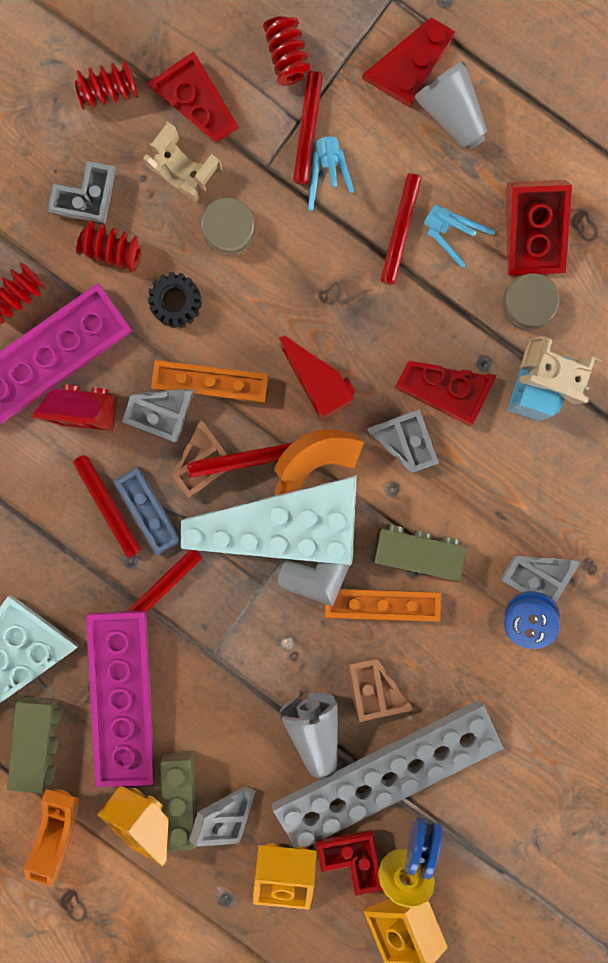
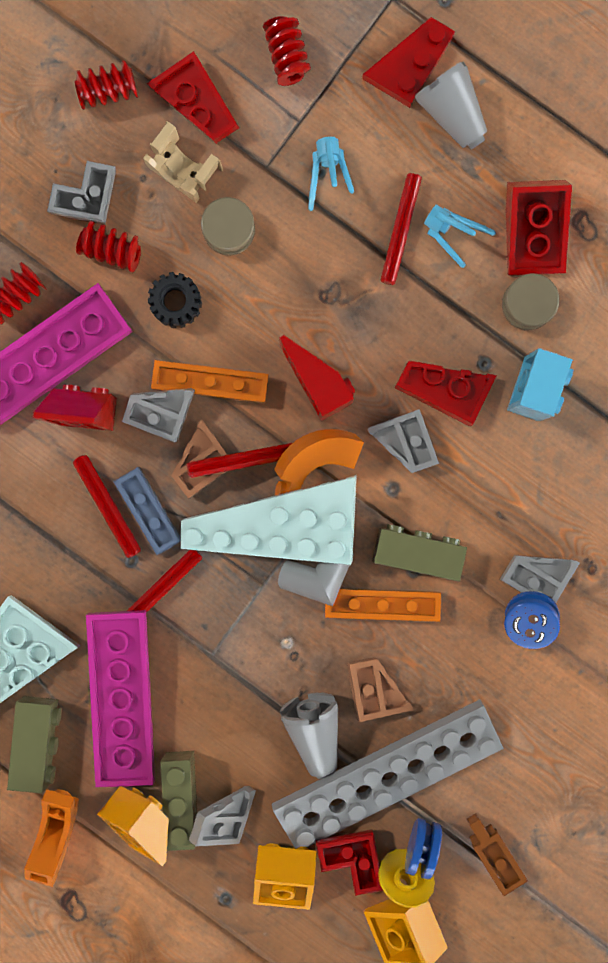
(307, 127): red axle -> none
(495, 856): none -> dark orange hinge
(555, 371): tan piece -> none

